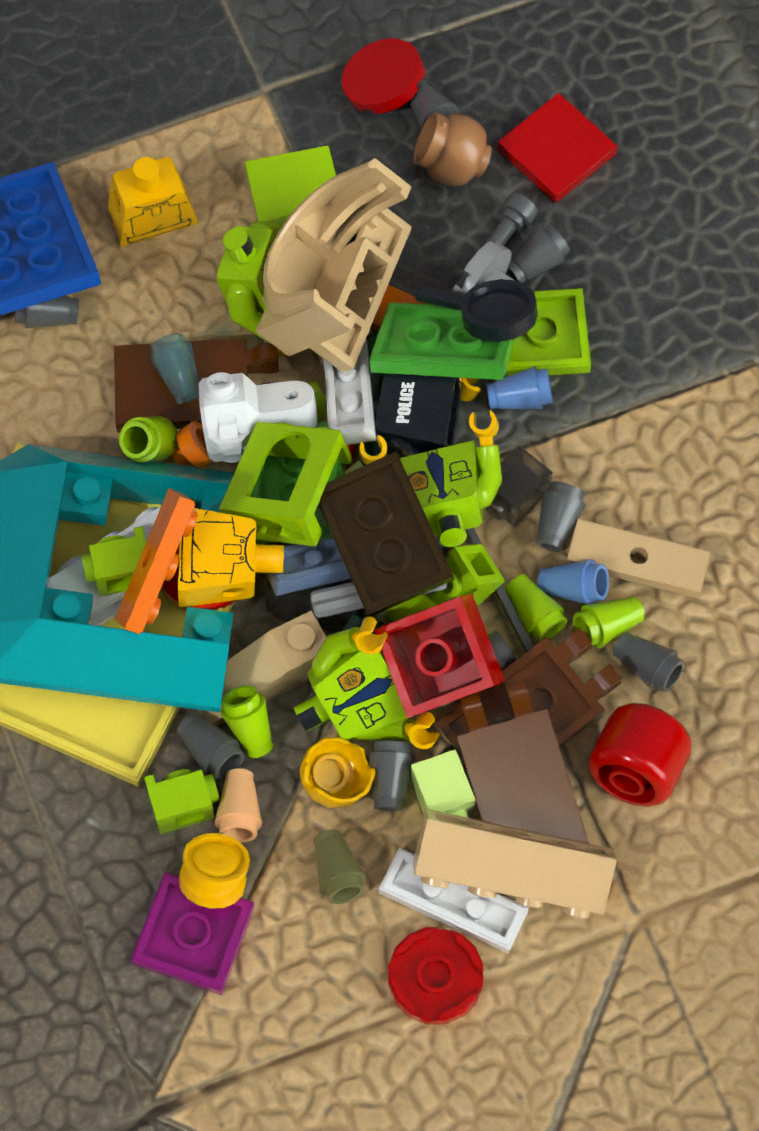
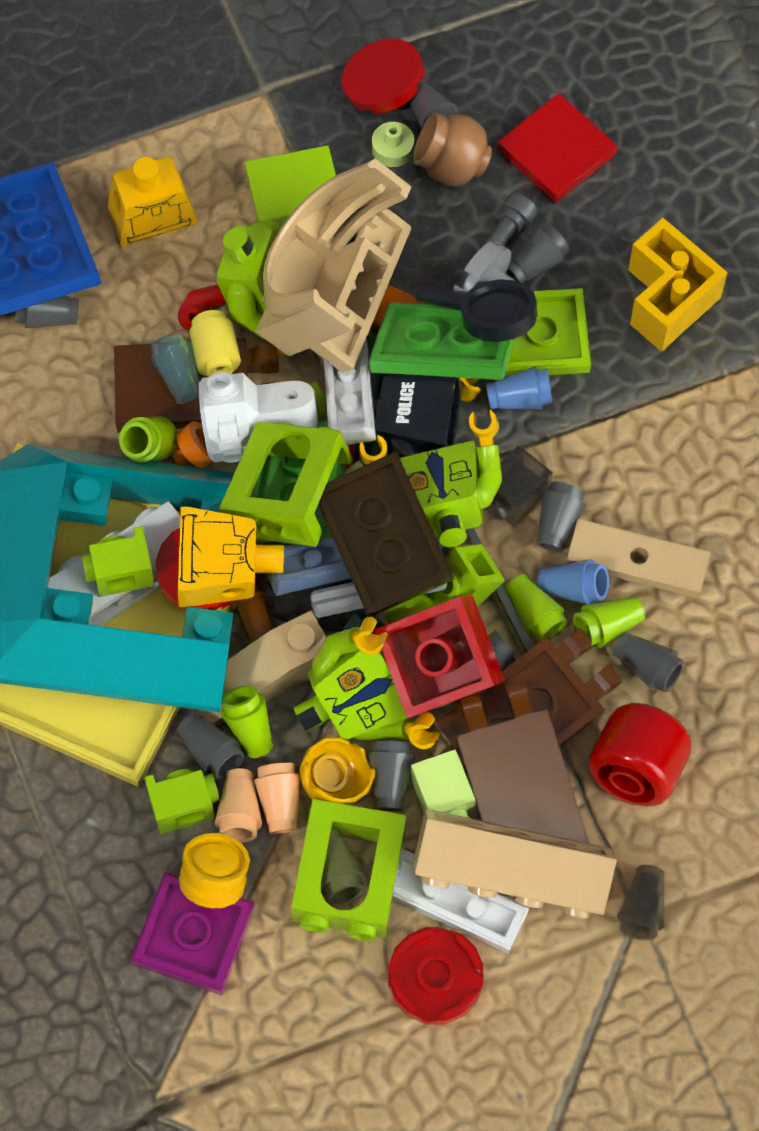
(156, 562): orange tile -> none
(199, 301): none -> red arm
(214, 343): none -> light yellow brick
(254, 615): none -> dark orange pin
(279, 796): none -> light nougat cone
(354, 822): none -> lime panel
(393, 144): none -> yellowish green tile
(643, 905): none -> clear smoke cone
(679, 283): none -> yellow brick

